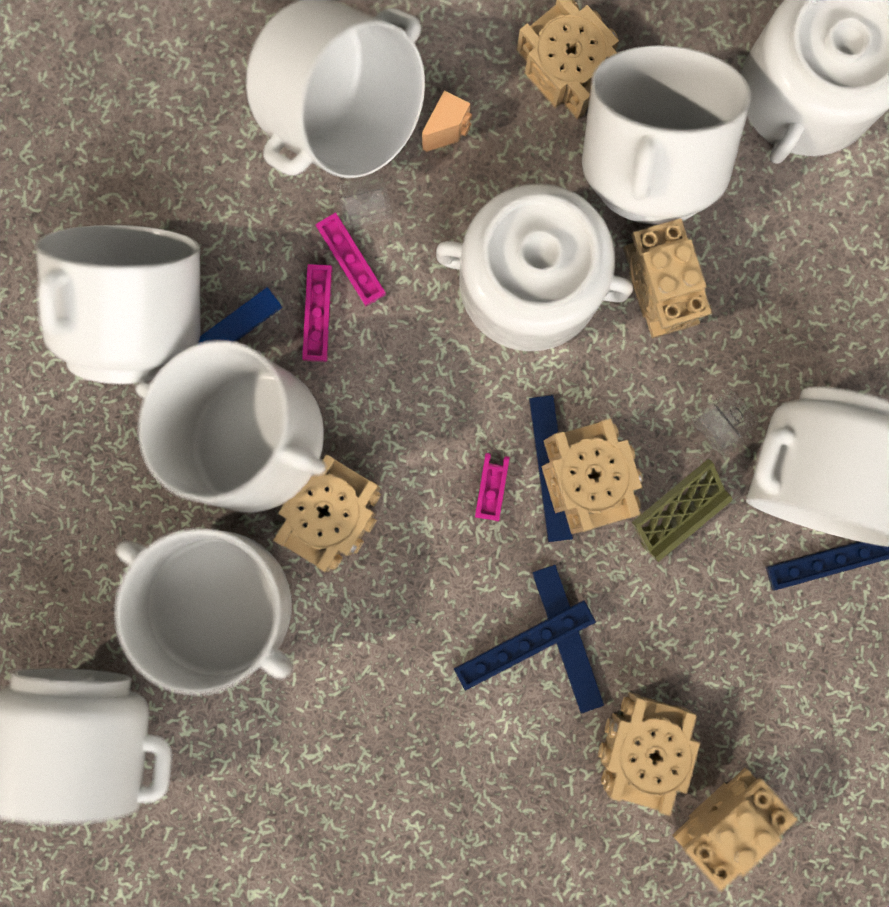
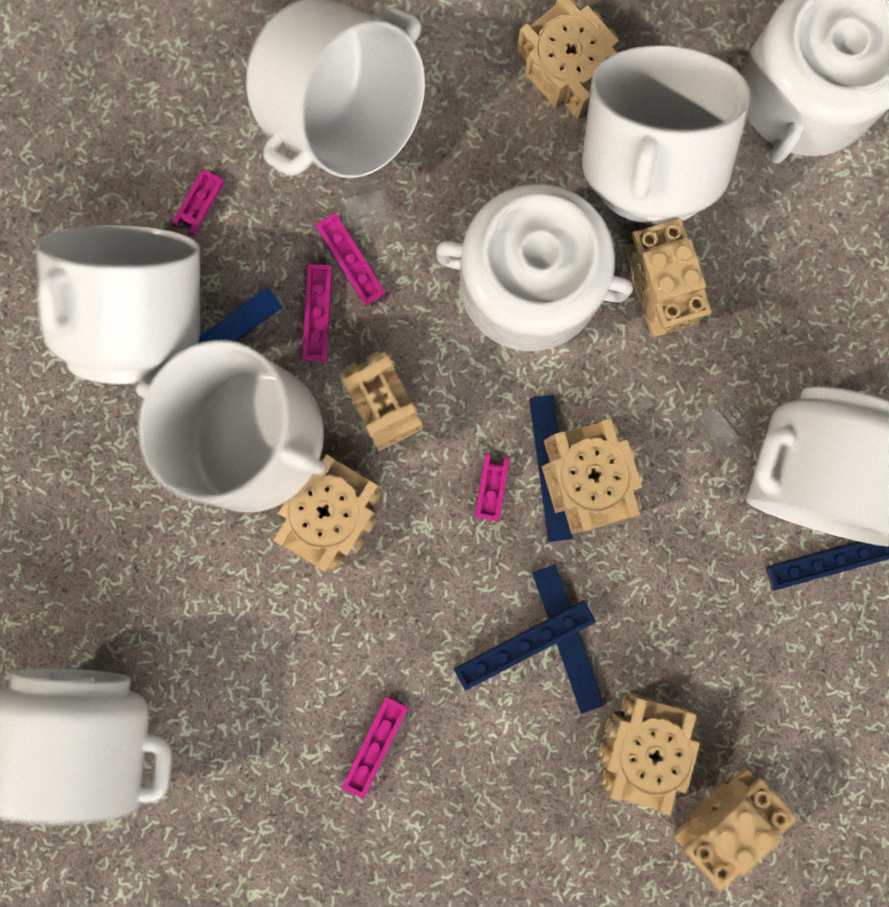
(199, 201): none -> dark pink hinge
(203, 610): white piece -> none
(374, 747): none -> dark pink plate
(381, 400): none -> tan piece
(447, 122): light nougat slope -> none
(693, 513): olive fence -> none

